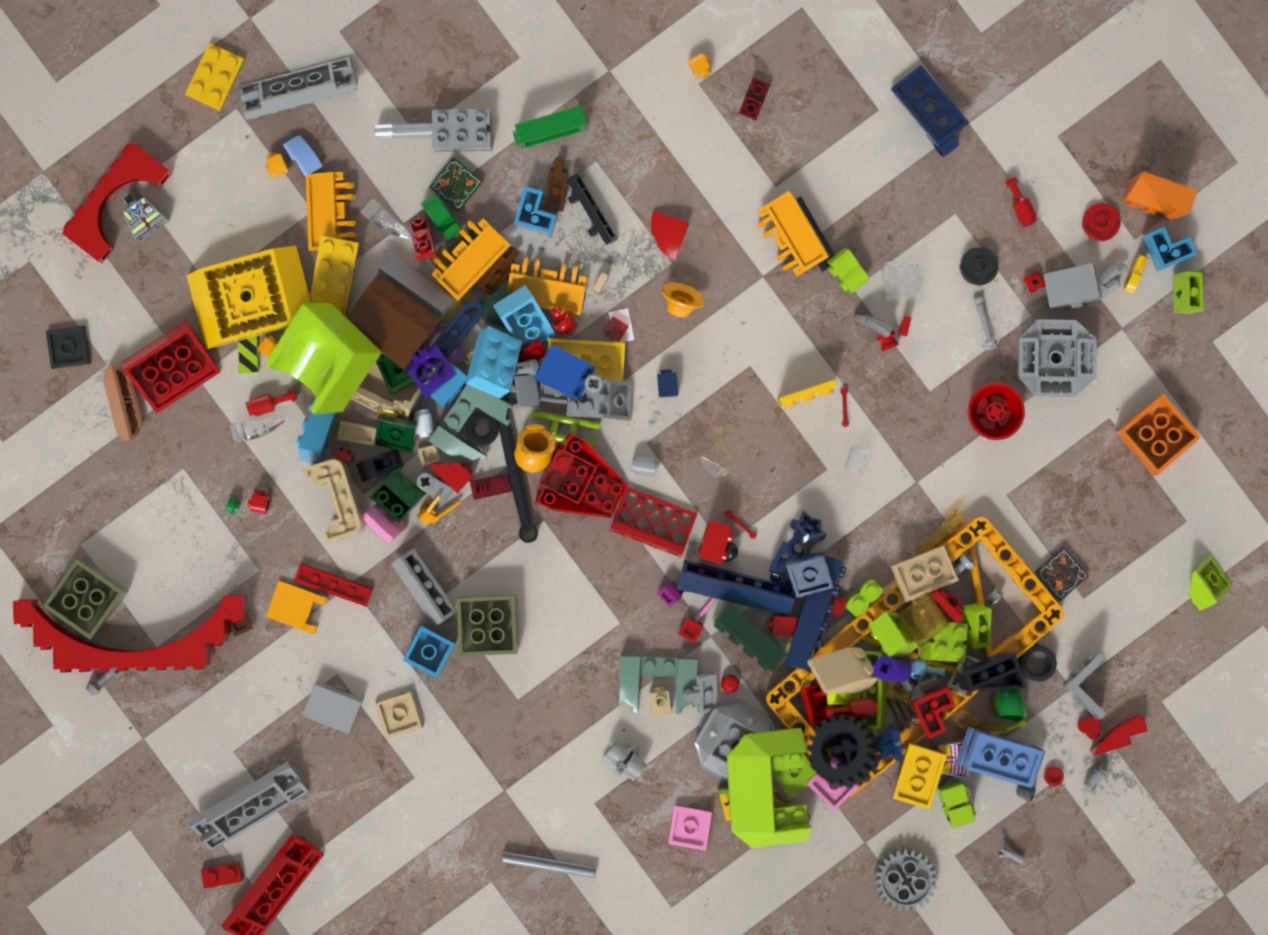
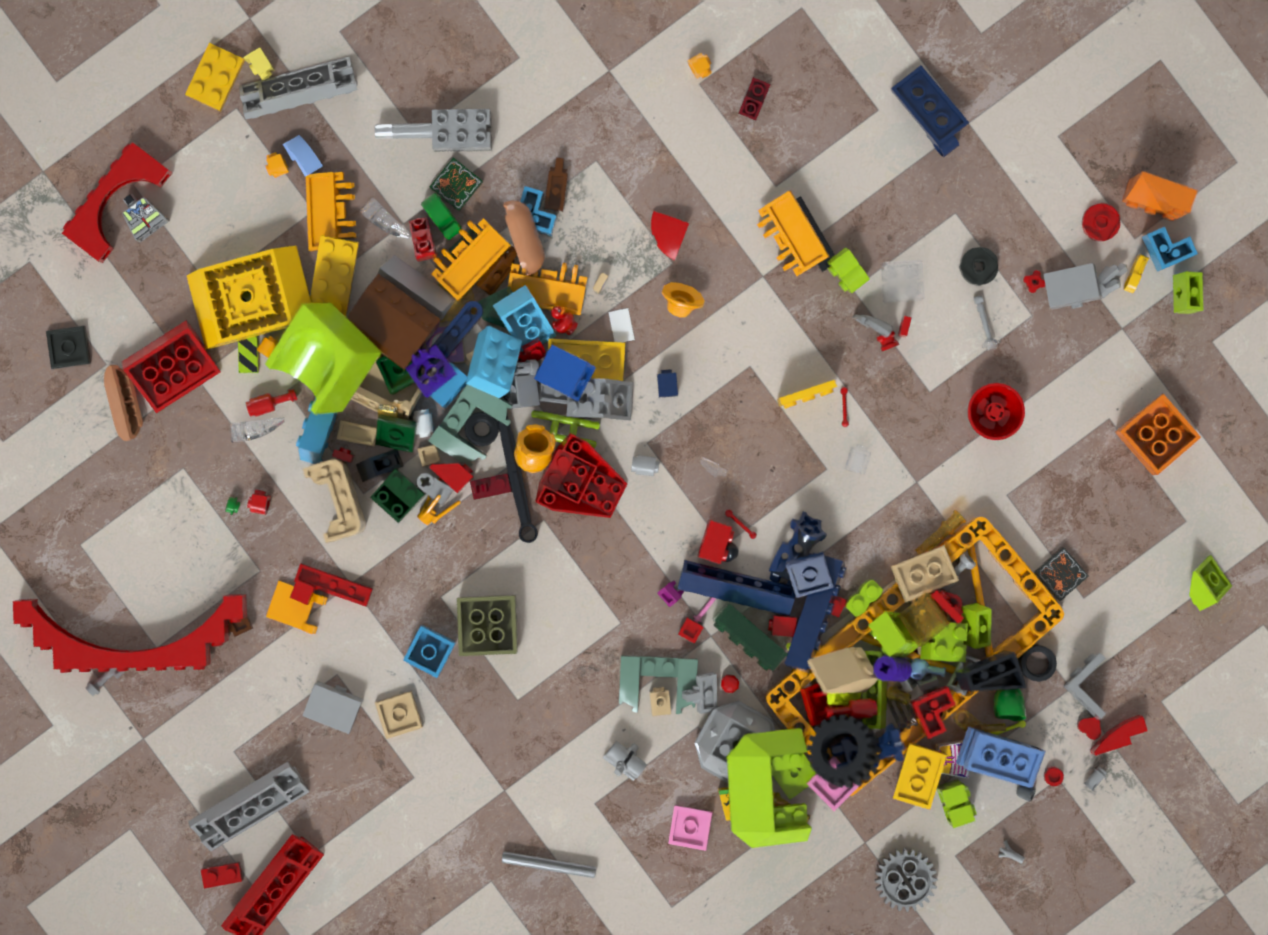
(85, 598): olive slope -> none
(260, 64): none -> light yellow brick
(302, 592): none -> red tile
(383, 523): bright pink plate -> none
(424, 587): light grey brick -> none
(524, 236): none -> nougat brick
(550, 127): green window -> none
(583, 195): black hinge -> none
(593, 388): light grey bush -> none
(615, 329): clear red tile -> none
(646, 537): red fence -> none
(994, 596): light grey bush -> none
(1023, 206): red piece -> none
(1076, 358): light grey piece -> none

